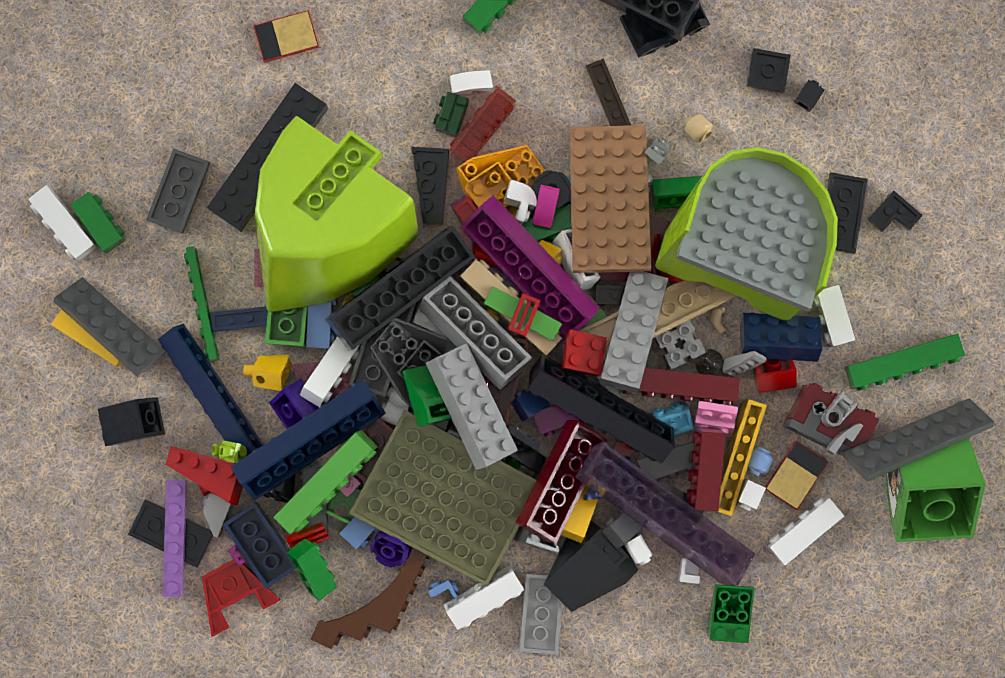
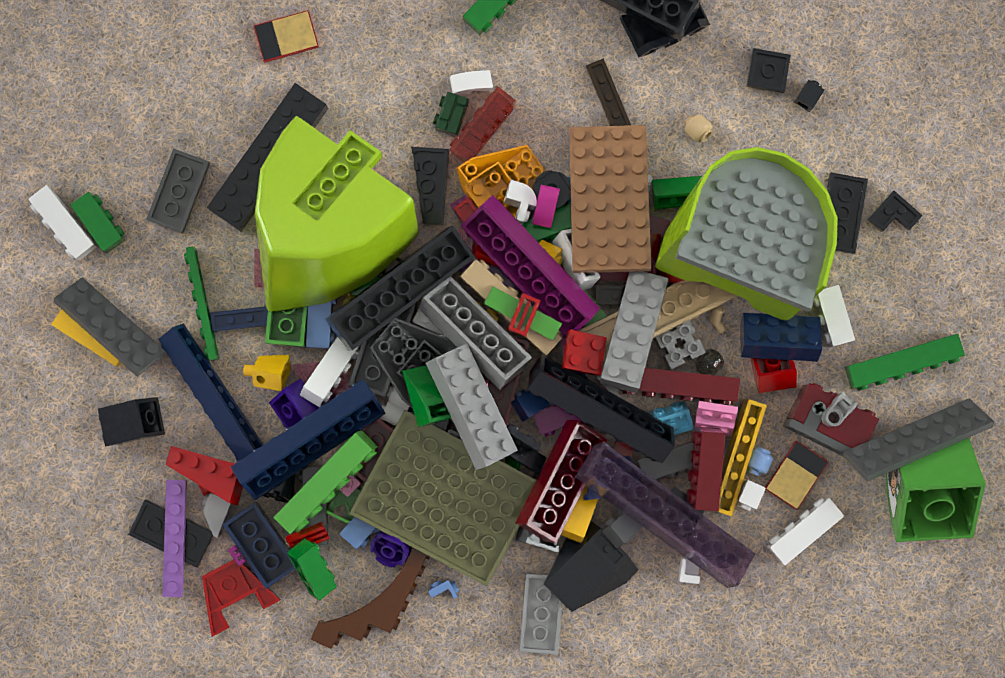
(229, 451): lime hips -> none
(481, 599): white brick -> none
(638, 550): white brick -> none
(659, 150): light grey slope -> none
(730, 613): green slope -> none
(740, 364): light grey slope -> none
(848, 434): light grey slope -> none

